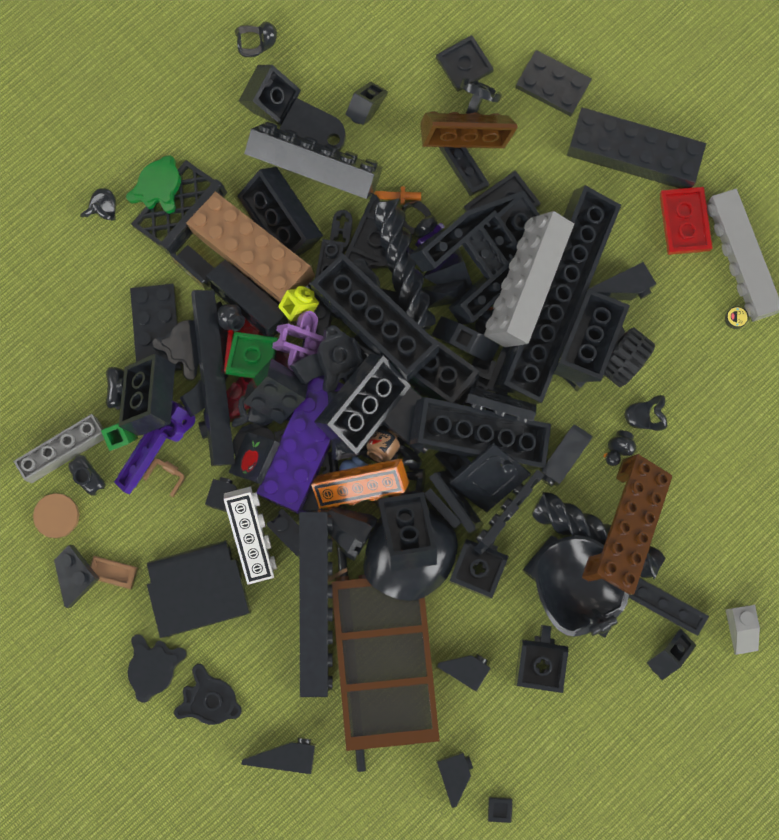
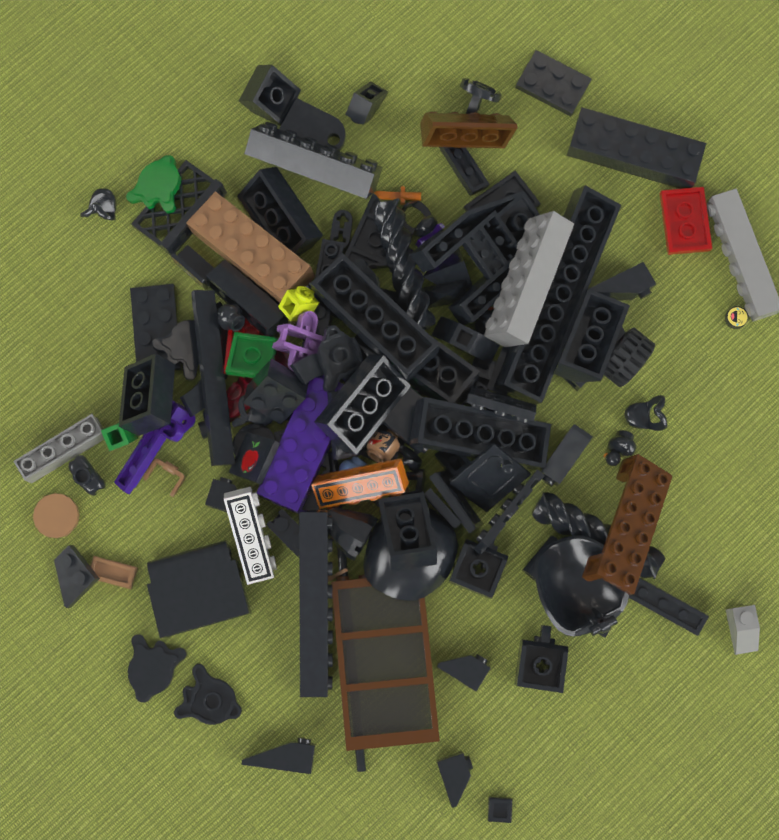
(115, 384): black piece -> none
(267, 34): black piece -> none
(464, 61): black tile -> none
(671, 654): black slope -> none

